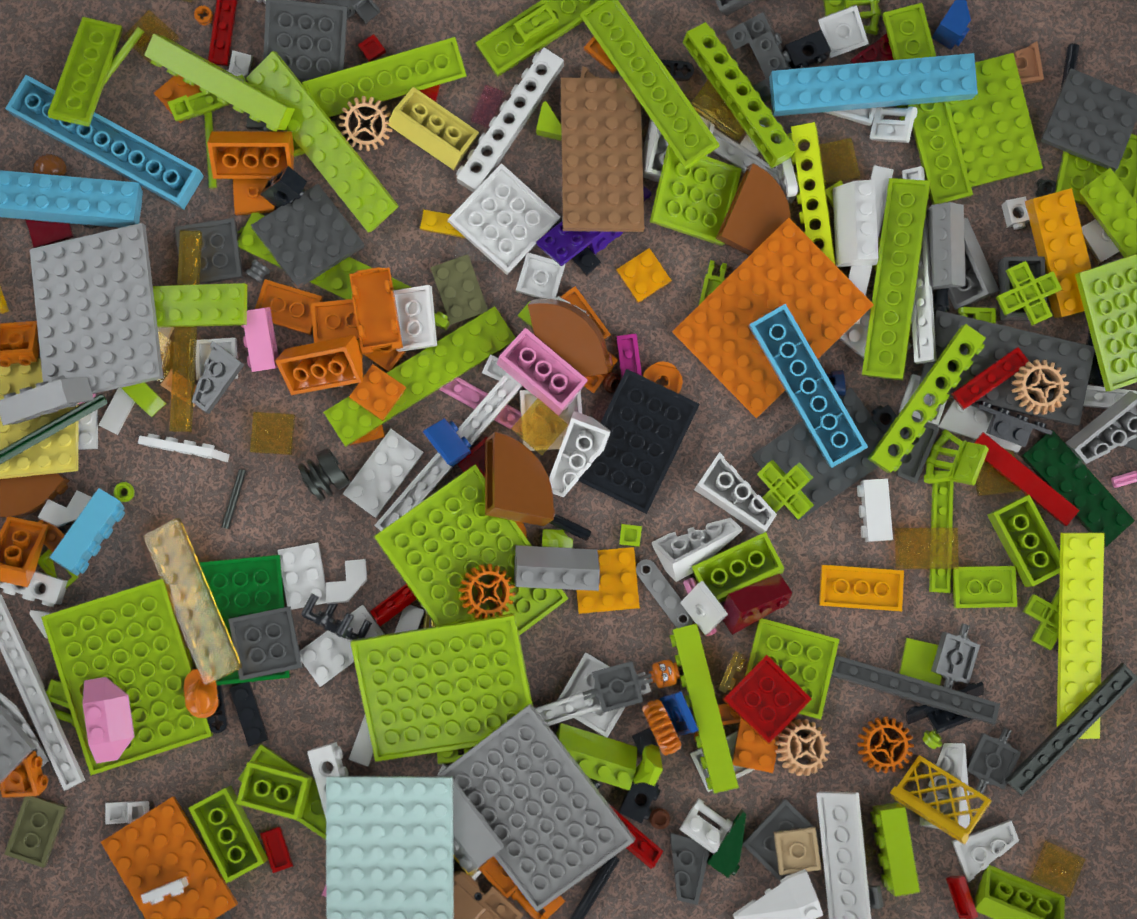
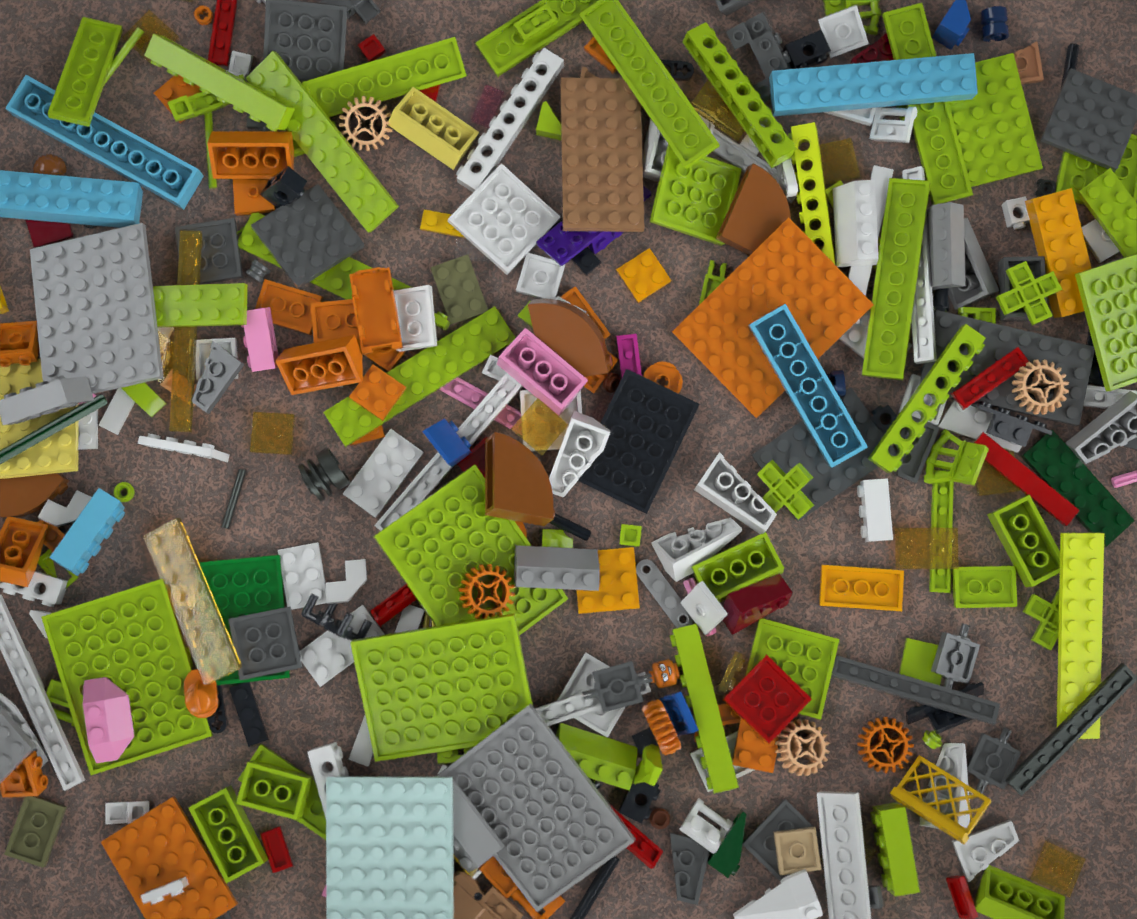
(994, 24): none -> dark blue wheel

